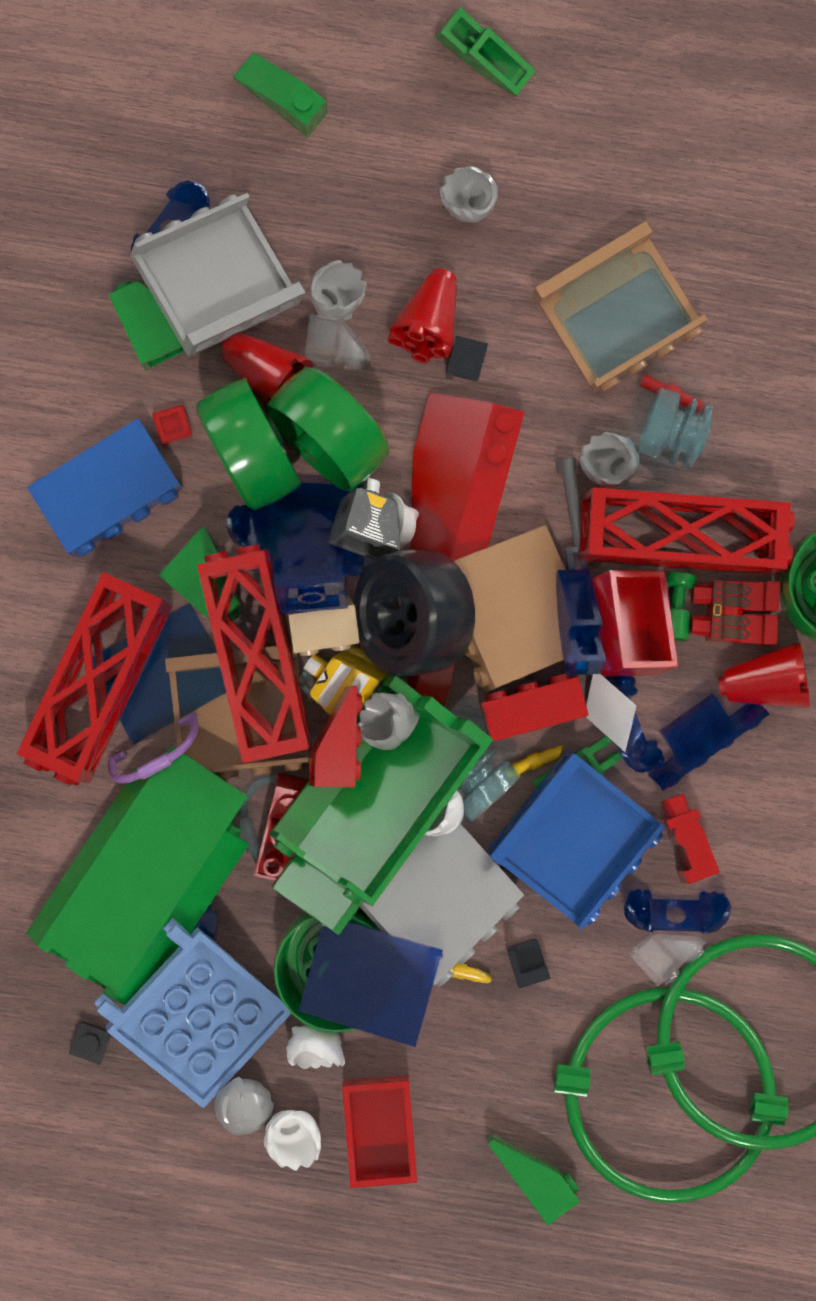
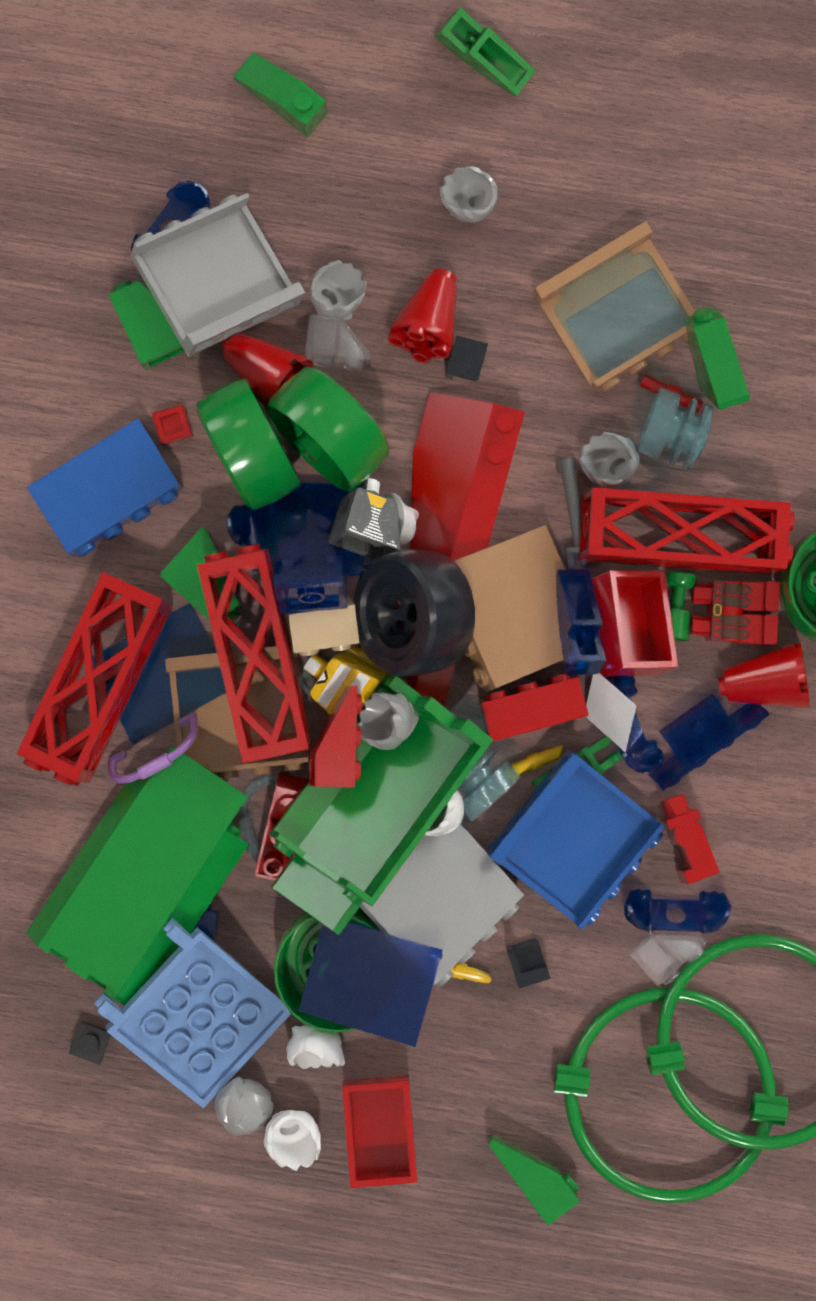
(715, 359): none -> green slope

